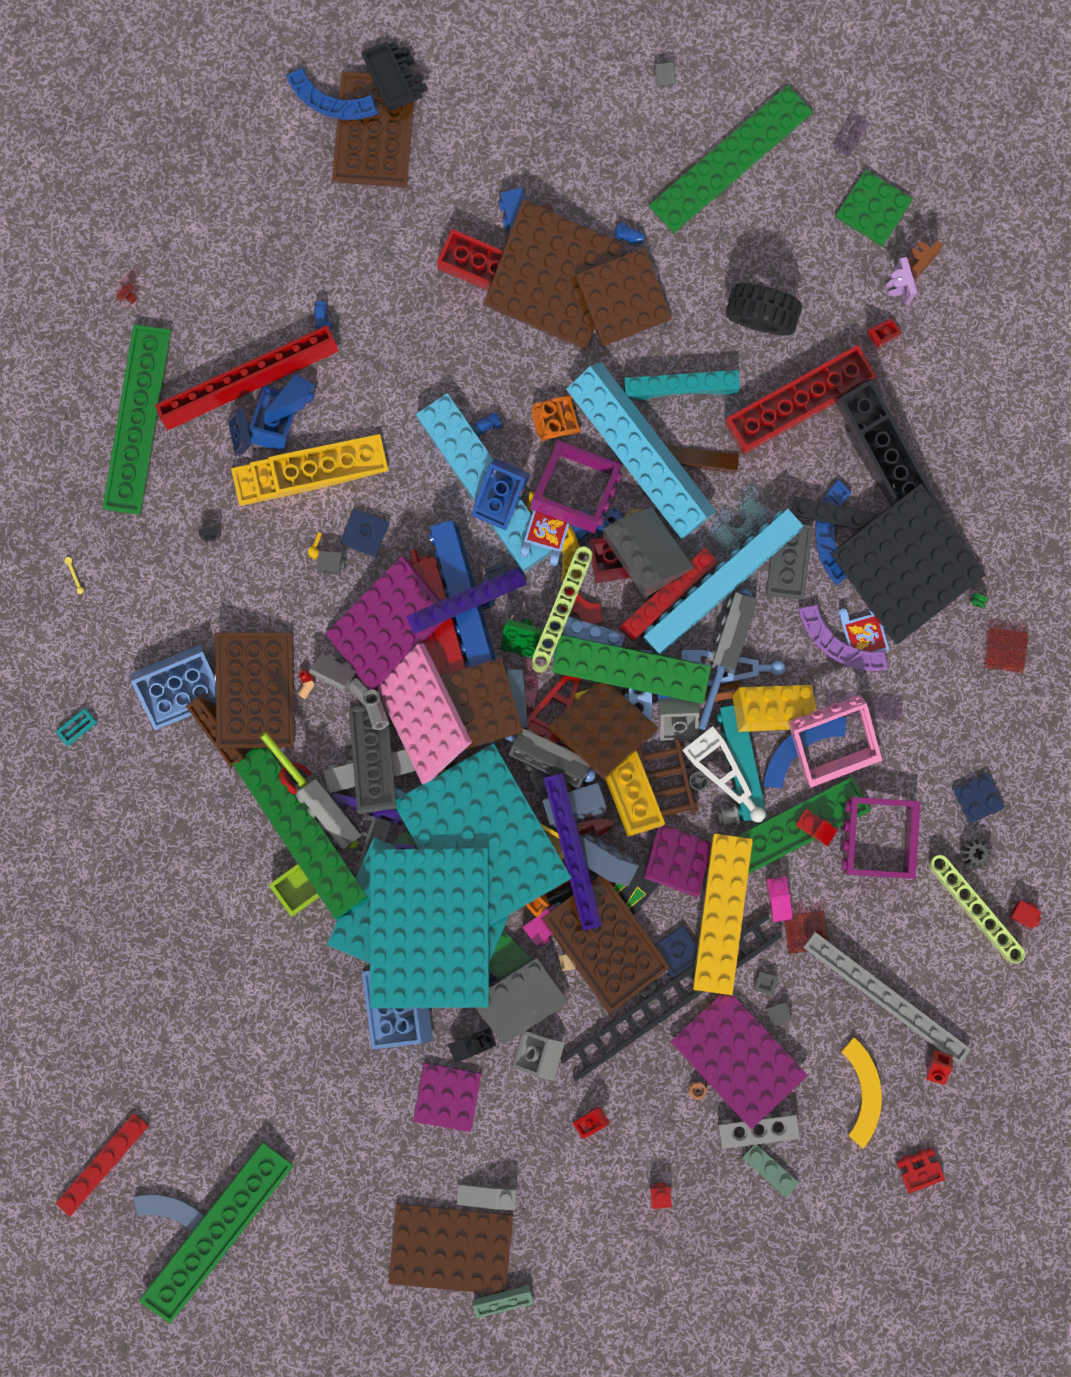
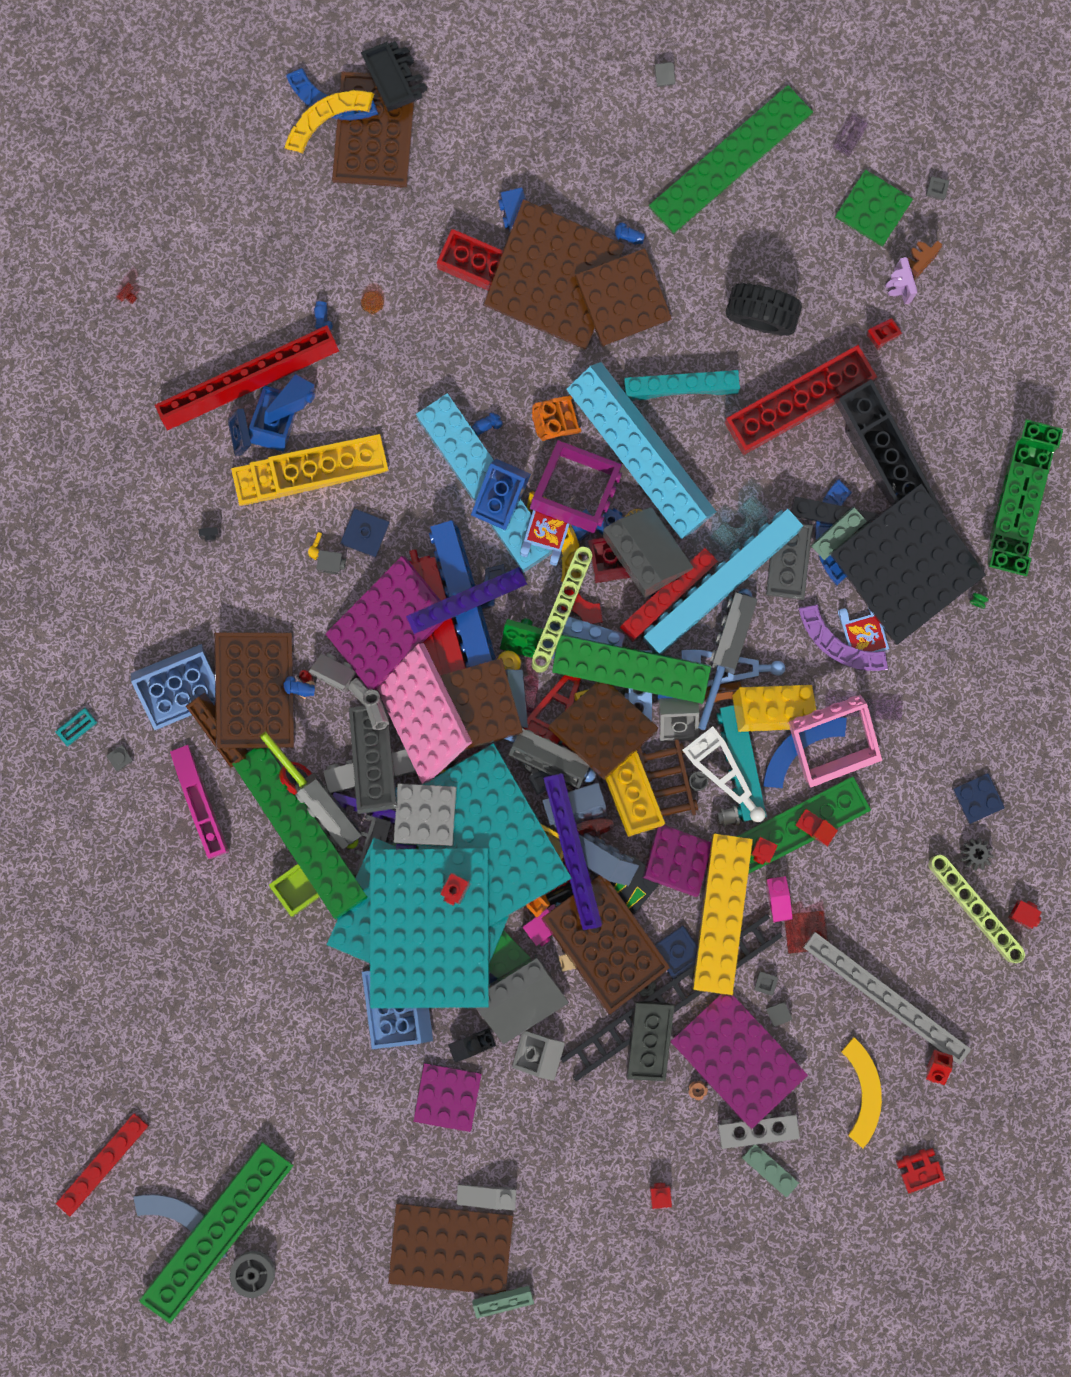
(69, 561): light yellow hinge -> none
(119, 758): none -> dark grey plate
(137, 420): green plate -> none
(199, 803): none -> dark pink slope
(253, 1262): none -> dark grey wheel
(300, 688): none -> blue arm
(322, 111): none -> yellow tile
(369, 307): none -> clear orange plate
(425, 814): none -> light grey plate
(454, 889): none -> red brick
(510, 660): none -> yellow head
(591, 1122): red slope -> none
(650, 1041): none -> pearl dark grey plate
(705, 459): reddish brown slope -> none
(763, 851): none -> red brick
(838, 533): none -> sand green plate
(911, 838): magenta window -> none
(937, 188): none -> dark grey plate
(1006, 650): clear red slope -> none
(1022, 497): none -> green slope

